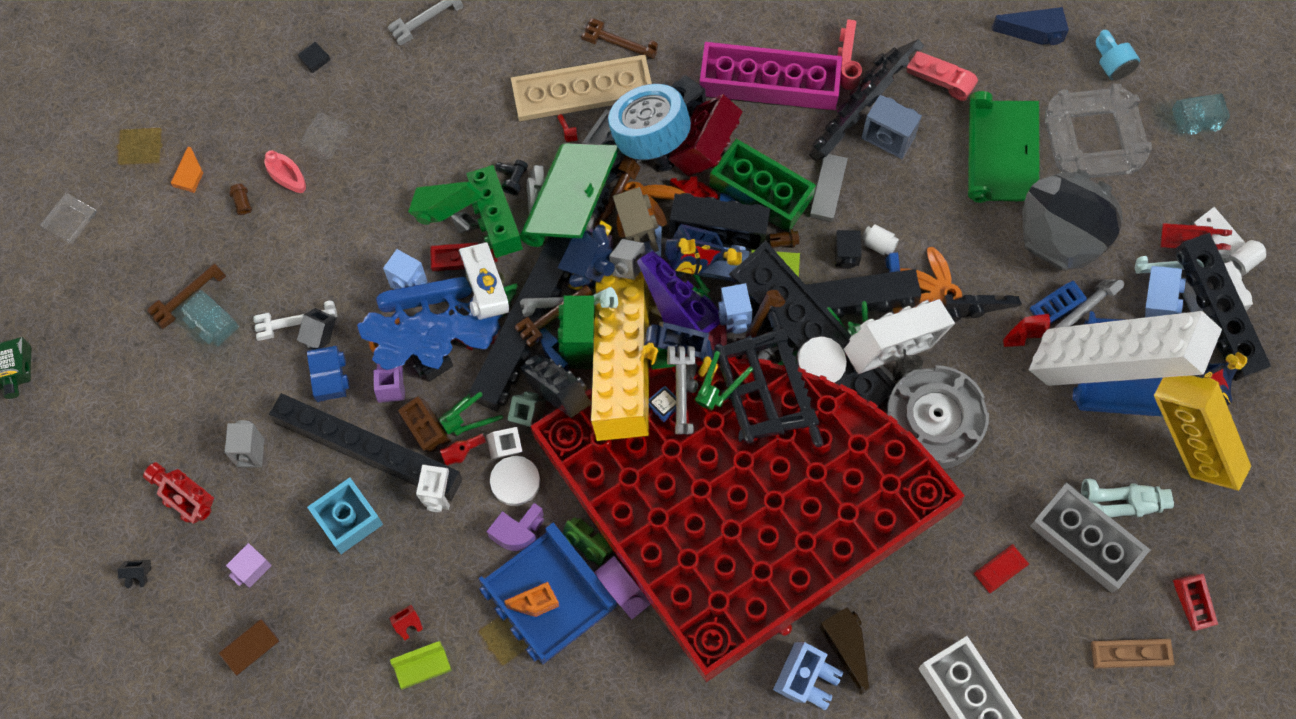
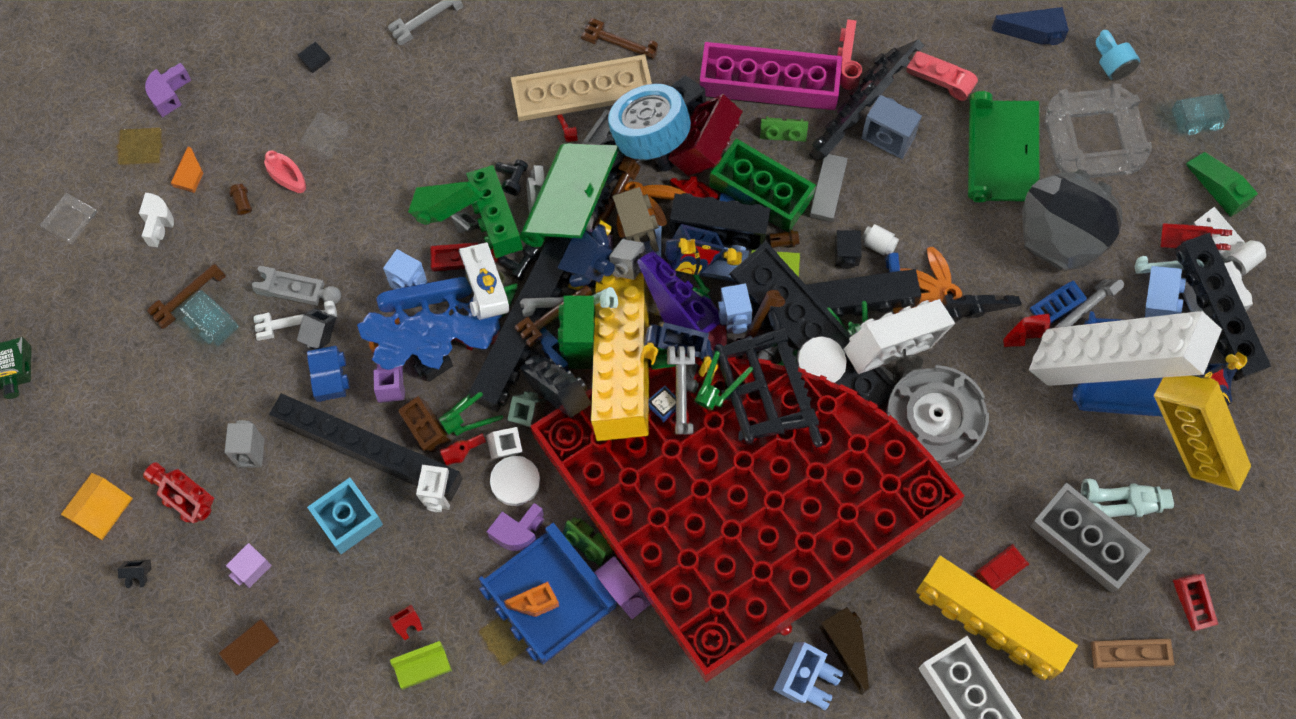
(97, 506): none -> light orange slope
(156, 216): none -> white brick
(162, 87): none -> medium lavender brick
(294, 287): none -> light grey plate
(518, 269): none -> black piece
(784, 130): none -> bright green hinge
(996, 619): none -> yellow brick
(1223, 183): none -> green slope

